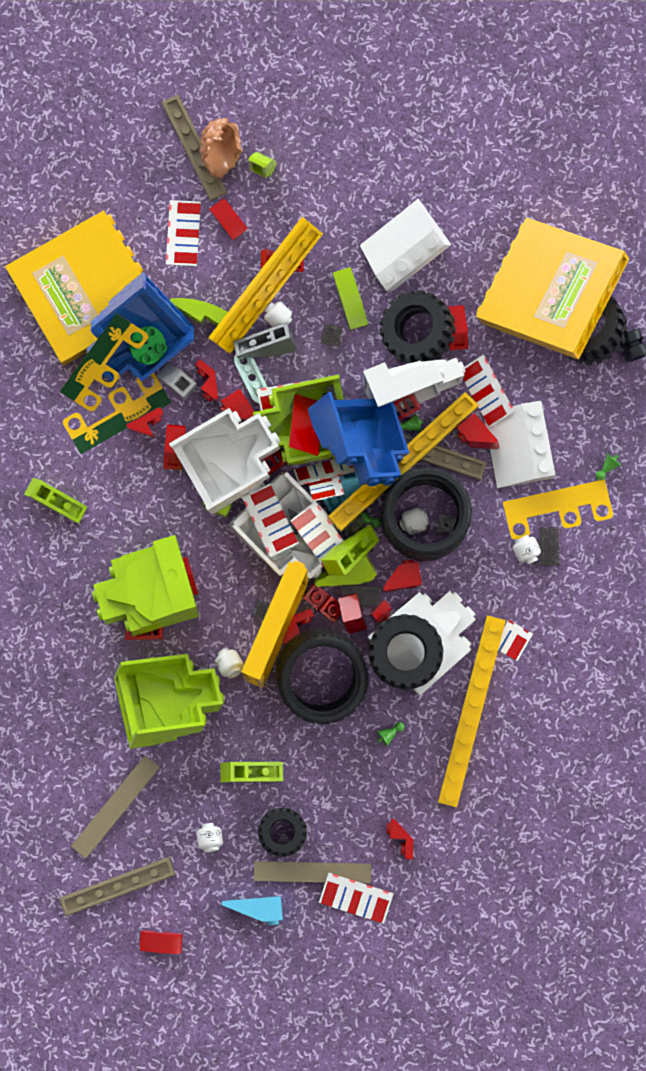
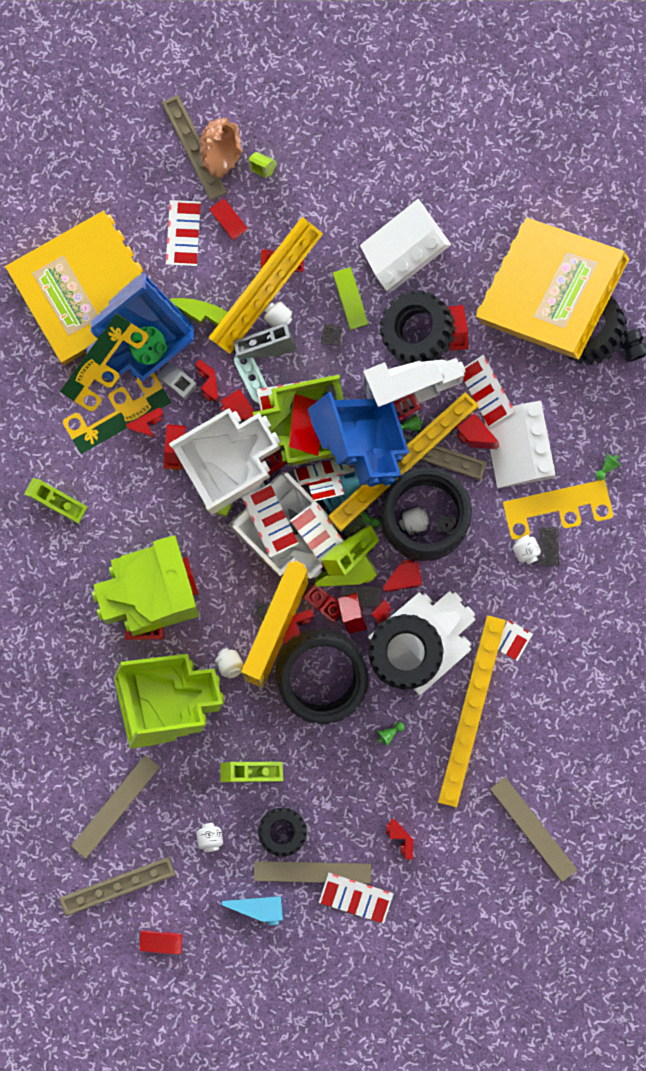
(533, 829): none -> dark tan tile

